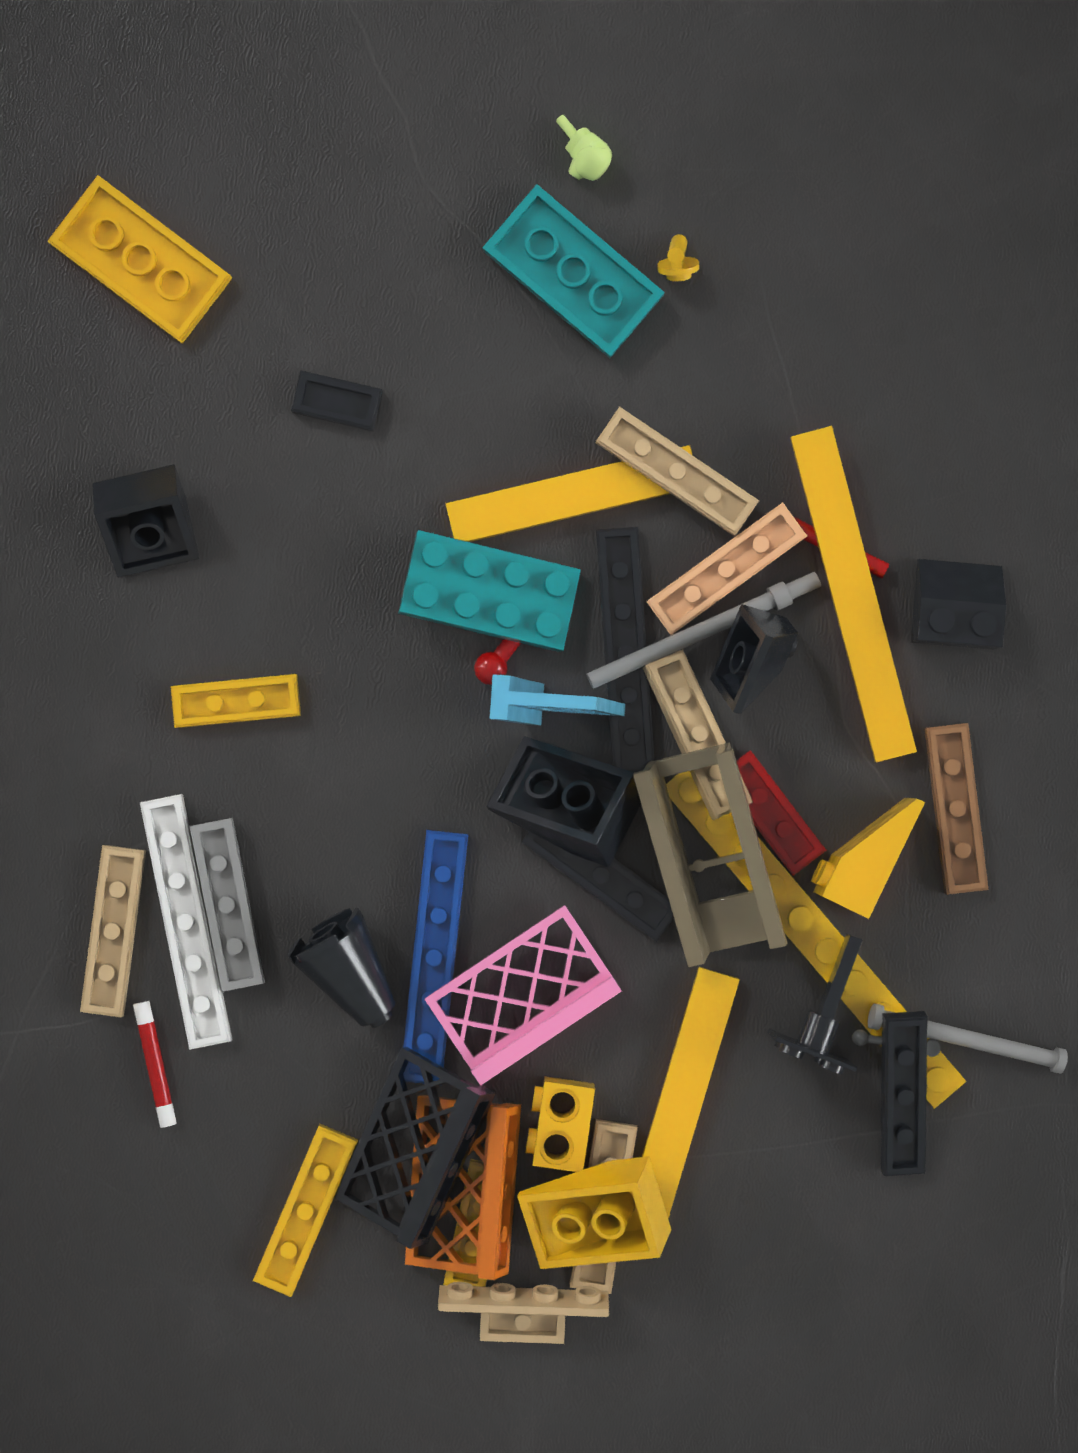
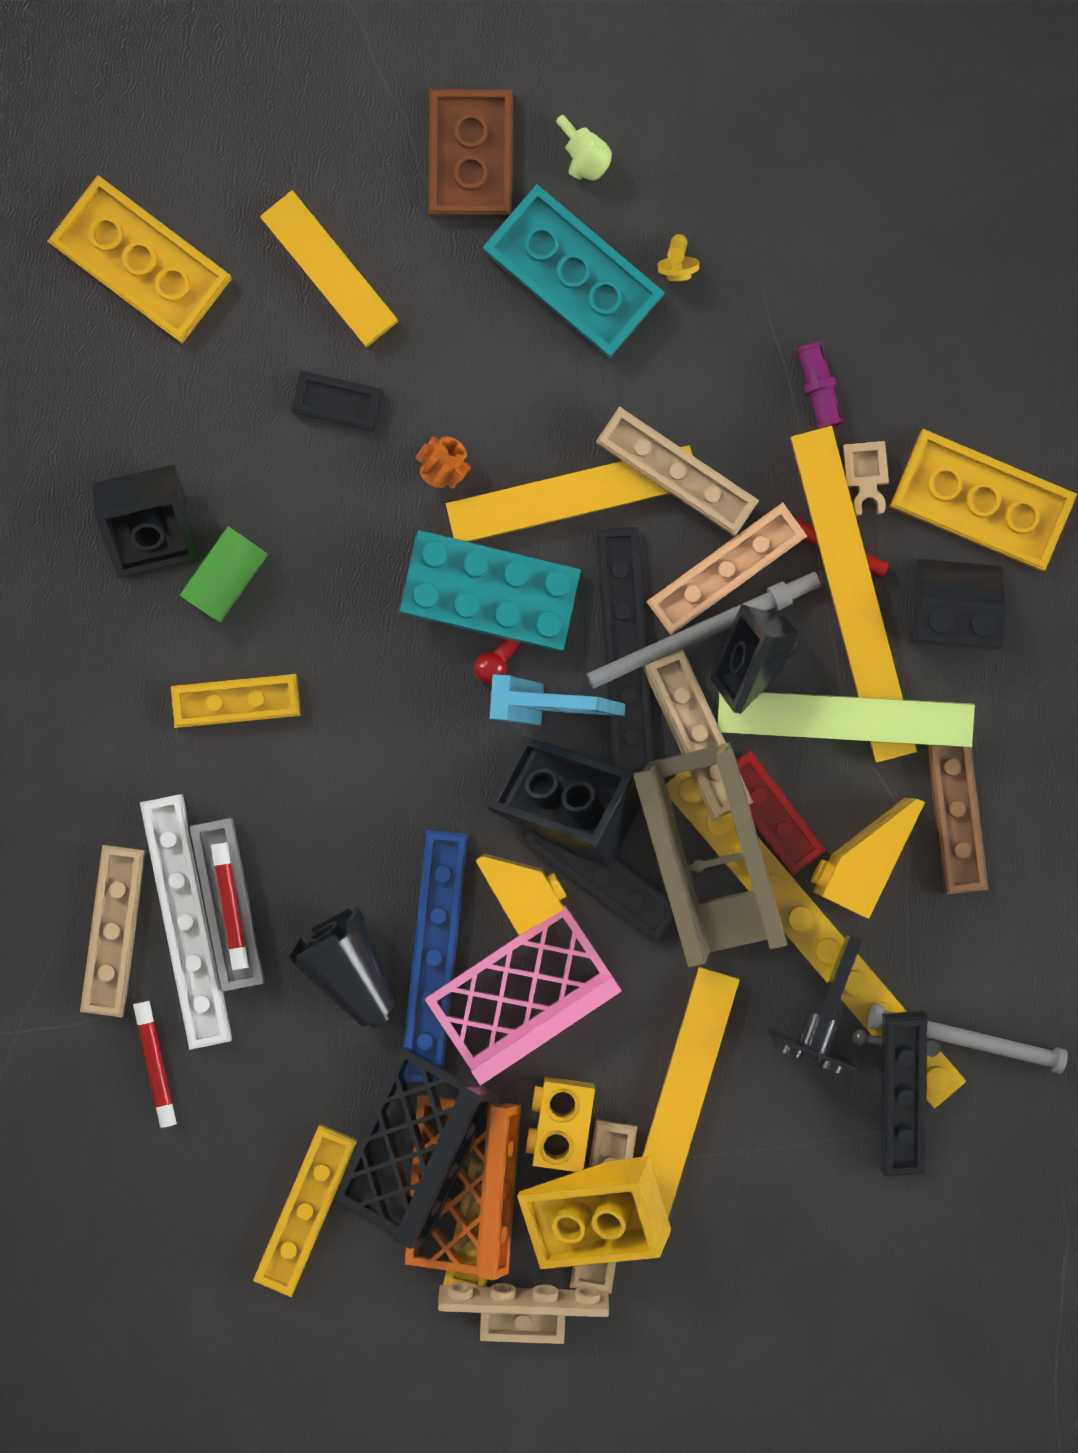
(224, 574): none -> bright green brick
(229, 906): none -> red bar
(329, 268): none -> yellow tile
(443, 462): none -> orange gear
(470, 152): none -> dark orange tile
(522, 891): none -> yellow slope
(820, 385): none -> magenta pin
(852, 719): none -> yellowish green tile
(866, 468): none -> tan plate
(983, 500): none -> yellow tile

